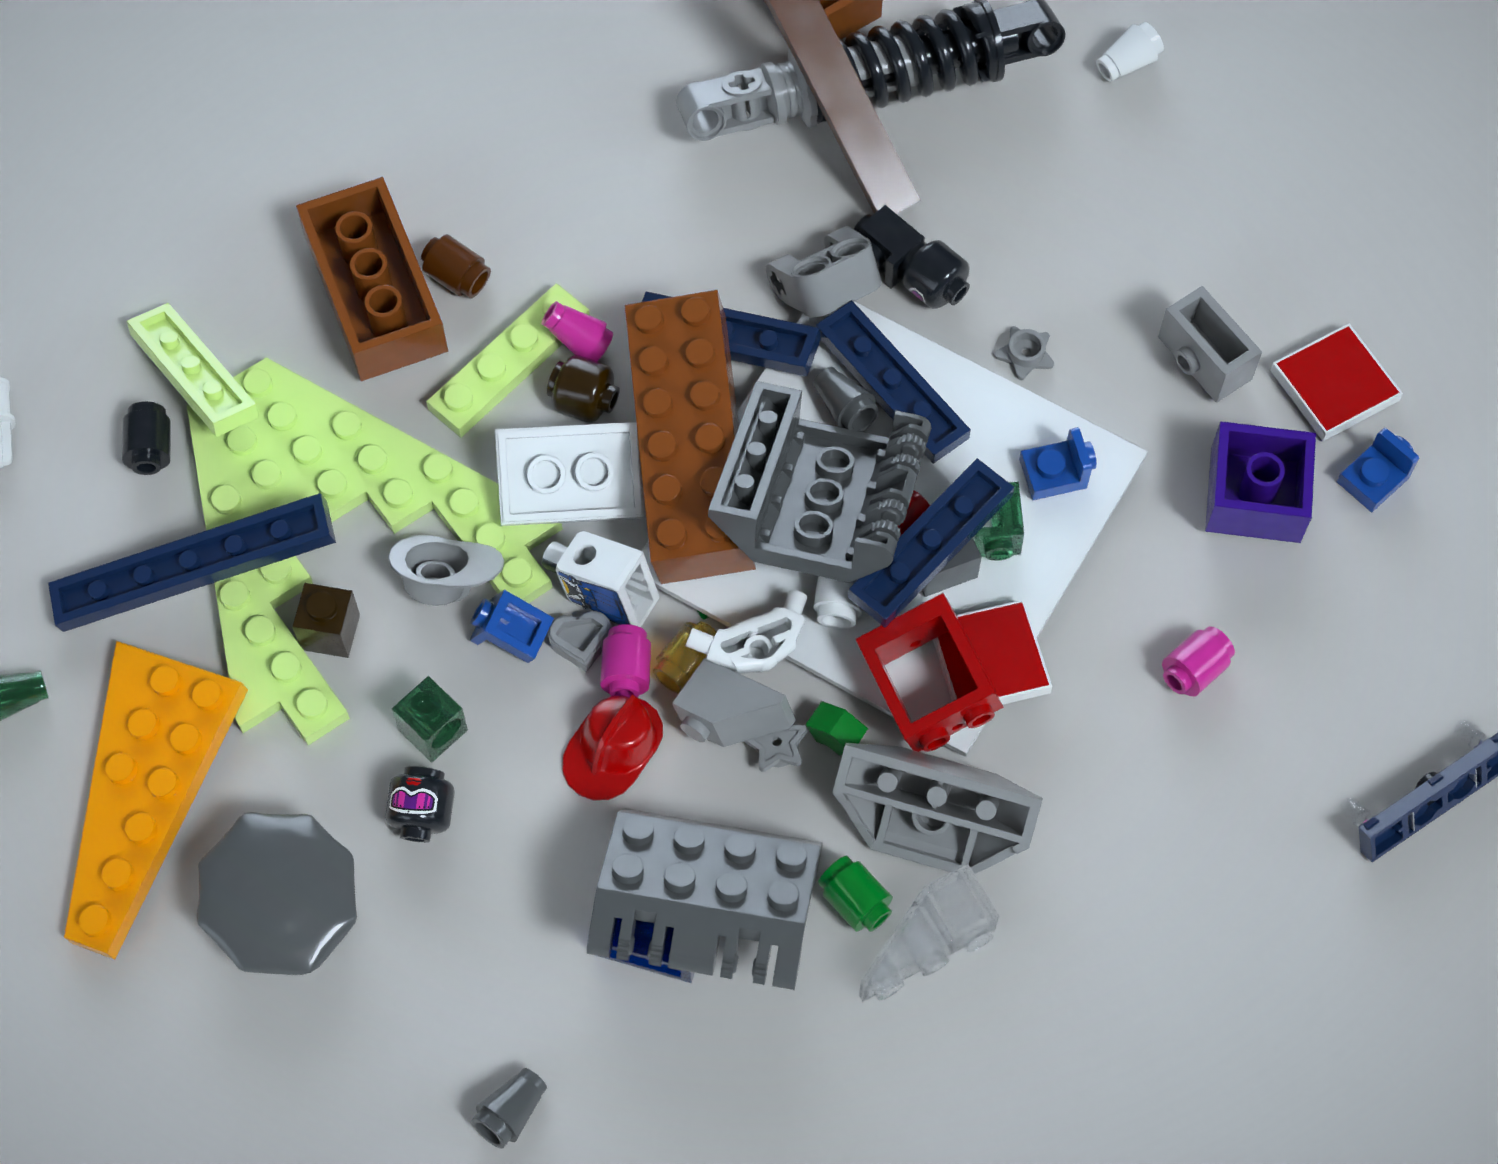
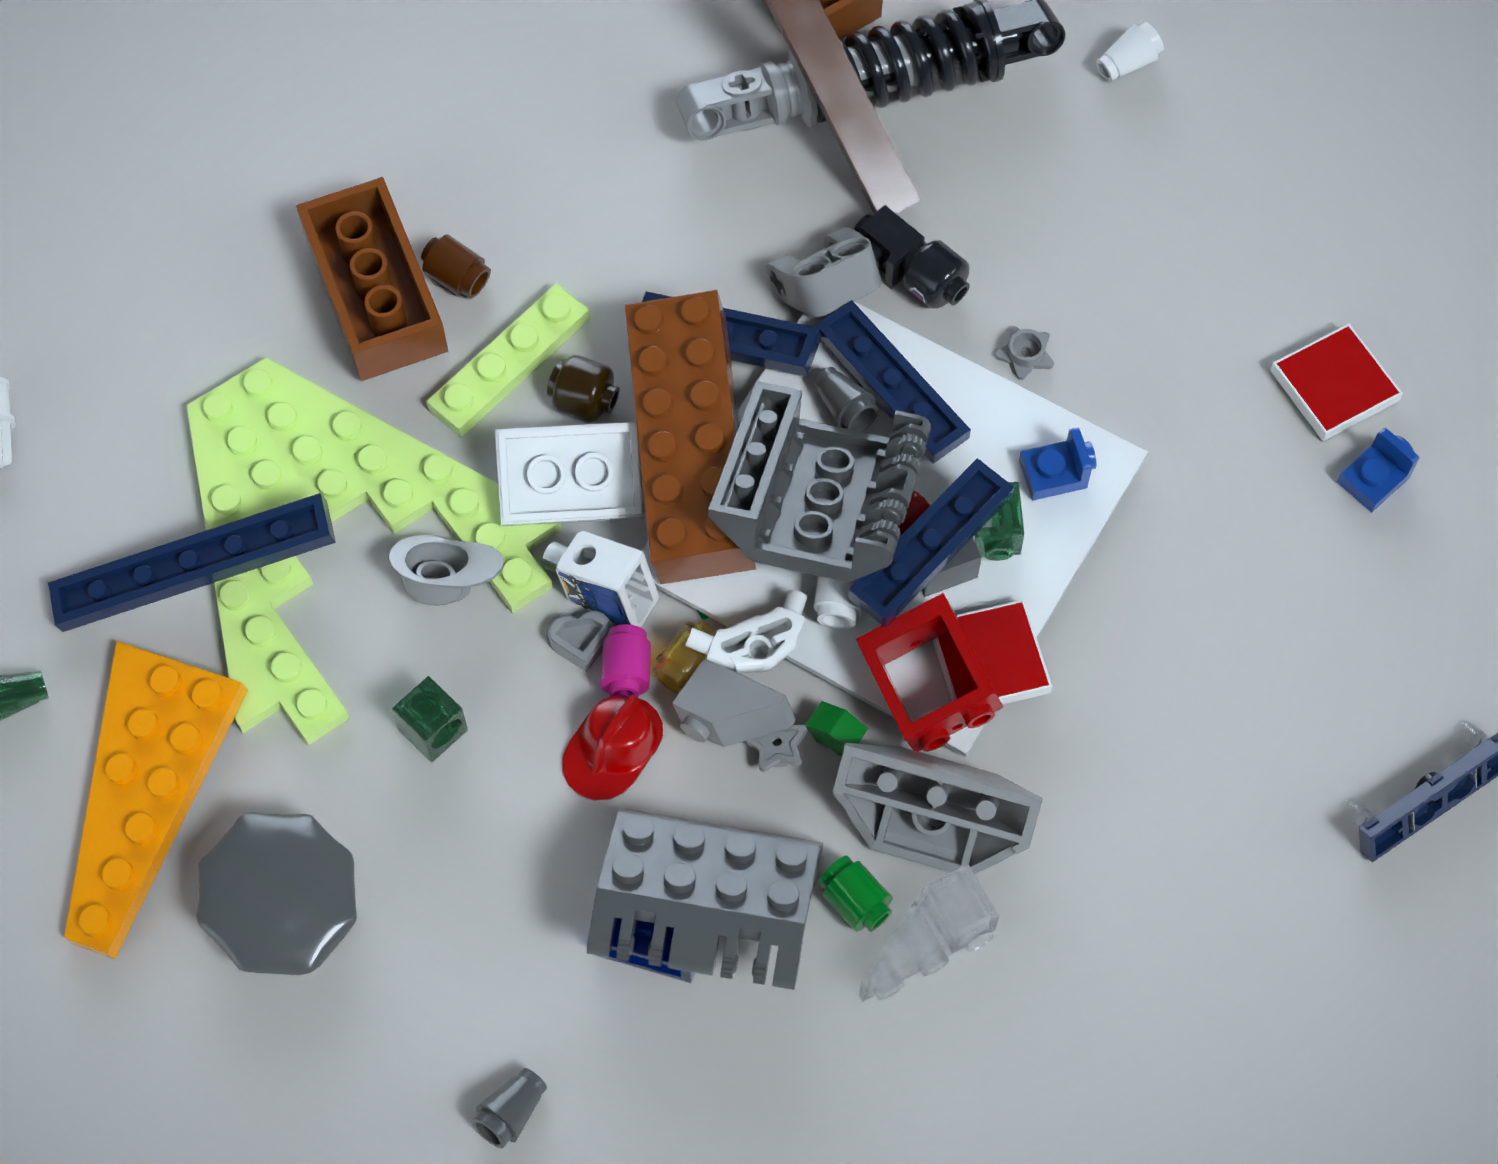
(146, 438): black brick -> none
(193, 369): yellowish green plate -> none
(326, 620): dark brown brick -> none
(420, 803): black head -> none
(511, 625): blue bracket -> none
(578, 331): dark pink cone -> none
(1198, 661): dark pink brick -> none
(1209, 344): light grey brick -> none
(1261, 482): dark purple brick -> none

